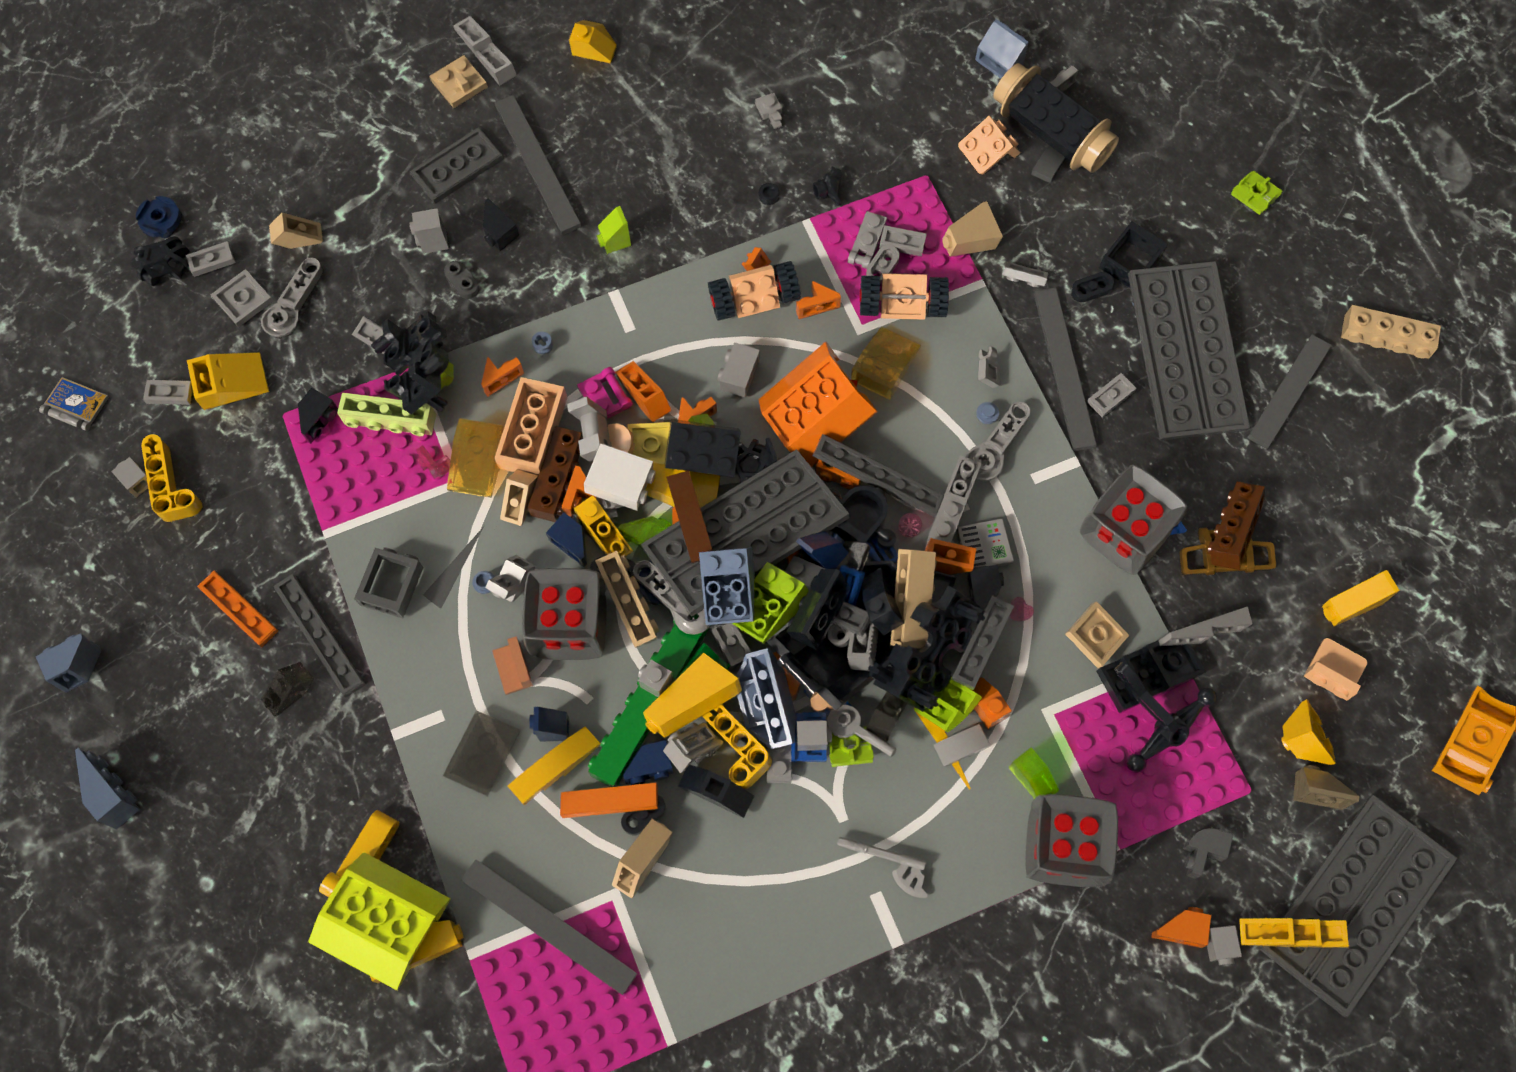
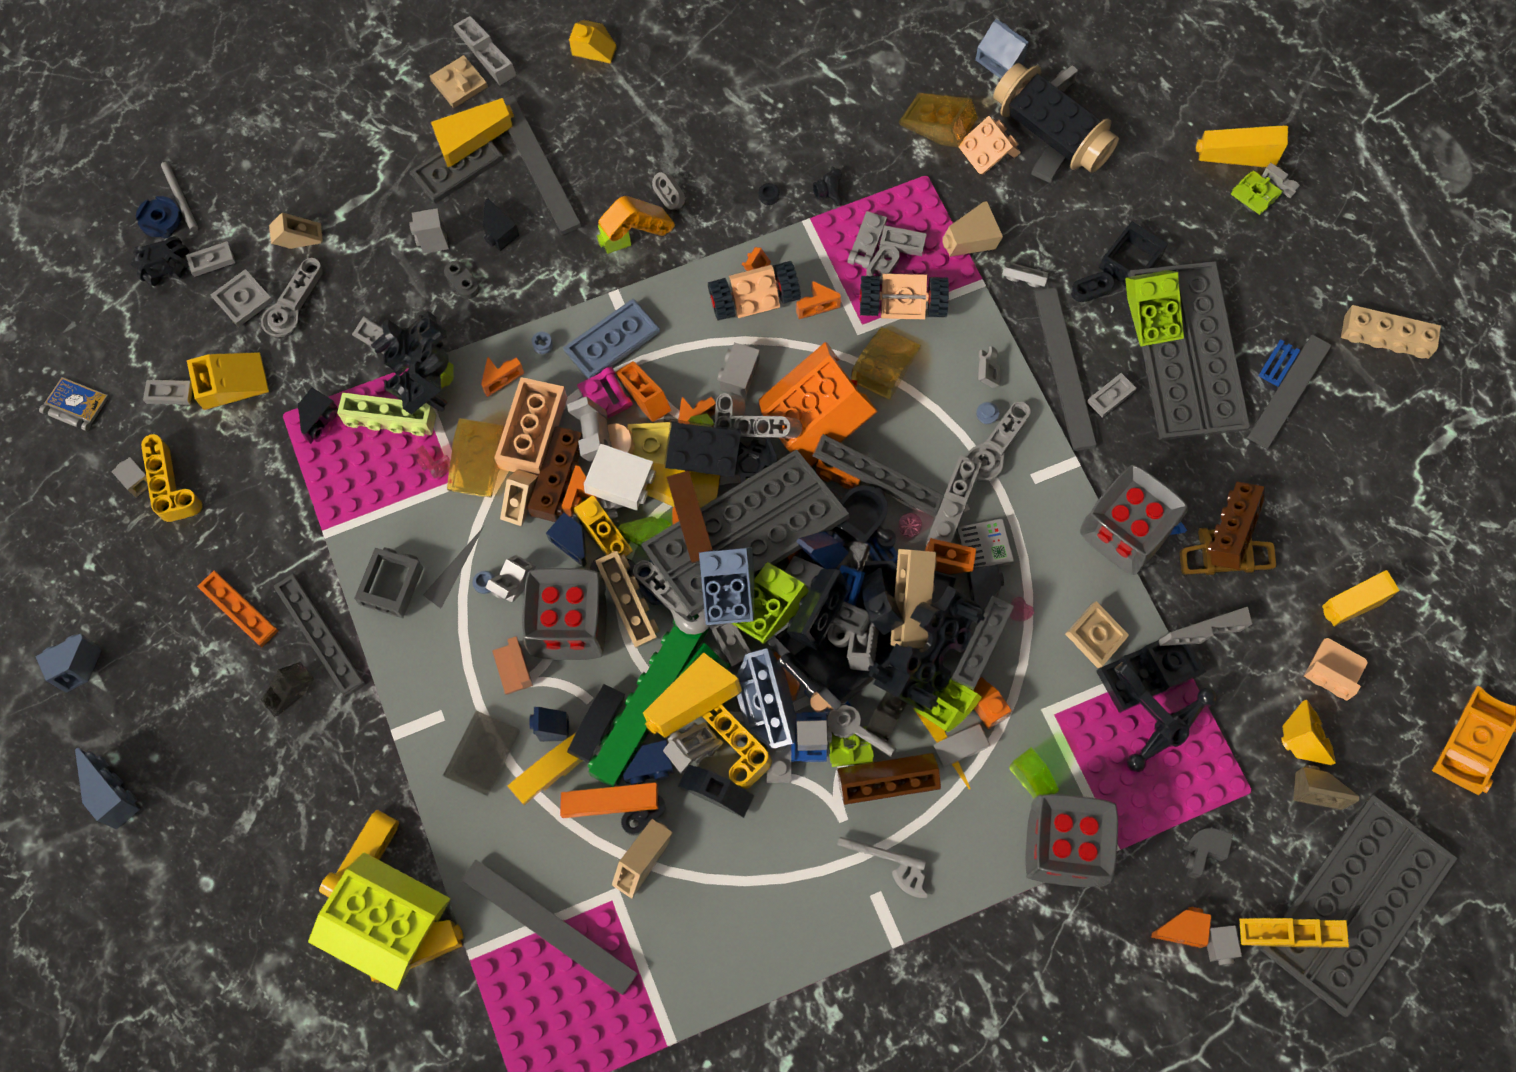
(179, 196): none -> light grey bar
(471, 129): none -> yellow slope
(596, 723): none -> black slope
(611, 339): none -> sand blue tile
(637, 214): none -> light orange beam
(655, 678): light grey brick -> none
(671, 194): none -> light grey plate
(736, 418): none -> light grey beam
(770, 108): light grey plate -> none
(888, 778): none -> reddish brown brick
(940, 118): none -> clear yellow slope
(1155, 306): none -> lime slope
(1244, 146): none -> yellow slope
(1280, 180): none -> light grey plate
(1287, 349): none -> blue tile

